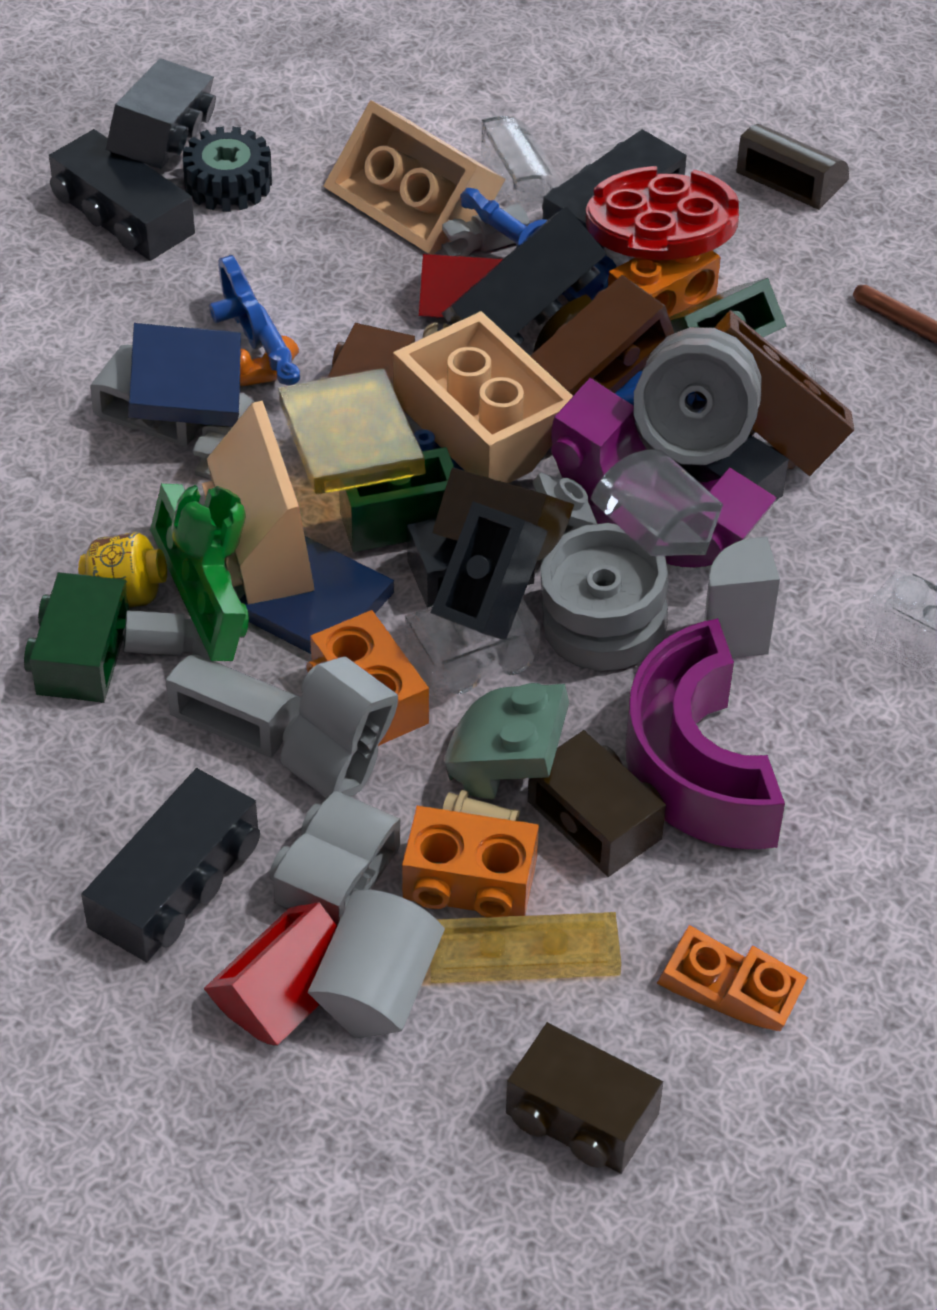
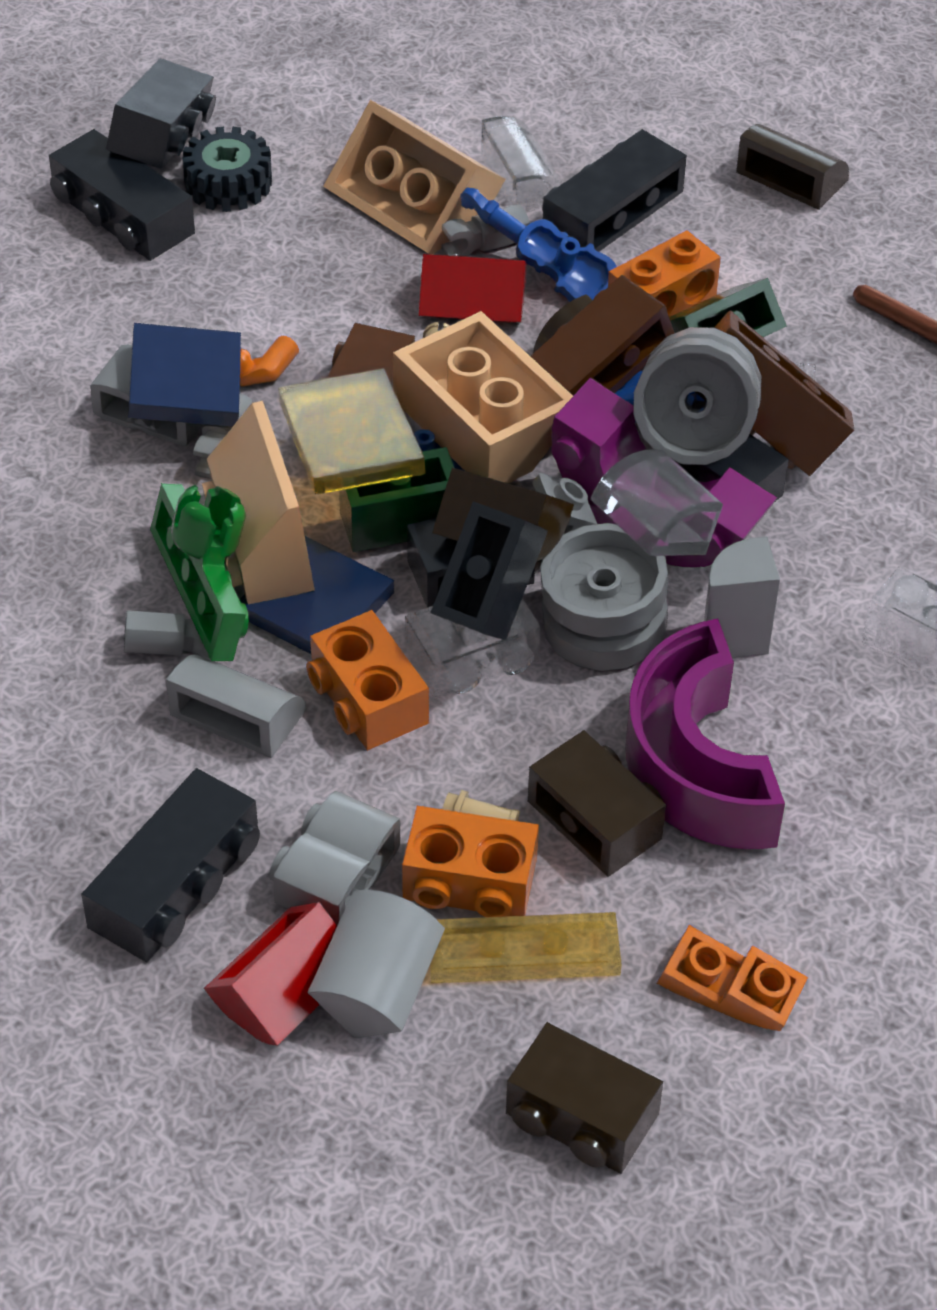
(78, 637): dark green brick -> none
(127, 558): yellow head -> none
(257, 325): blue piece -> none
(338, 727): light grey brick -> none
(507, 737): sand green slope -> none
(533, 277): black brick -> none
(662, 214): red tile -> none

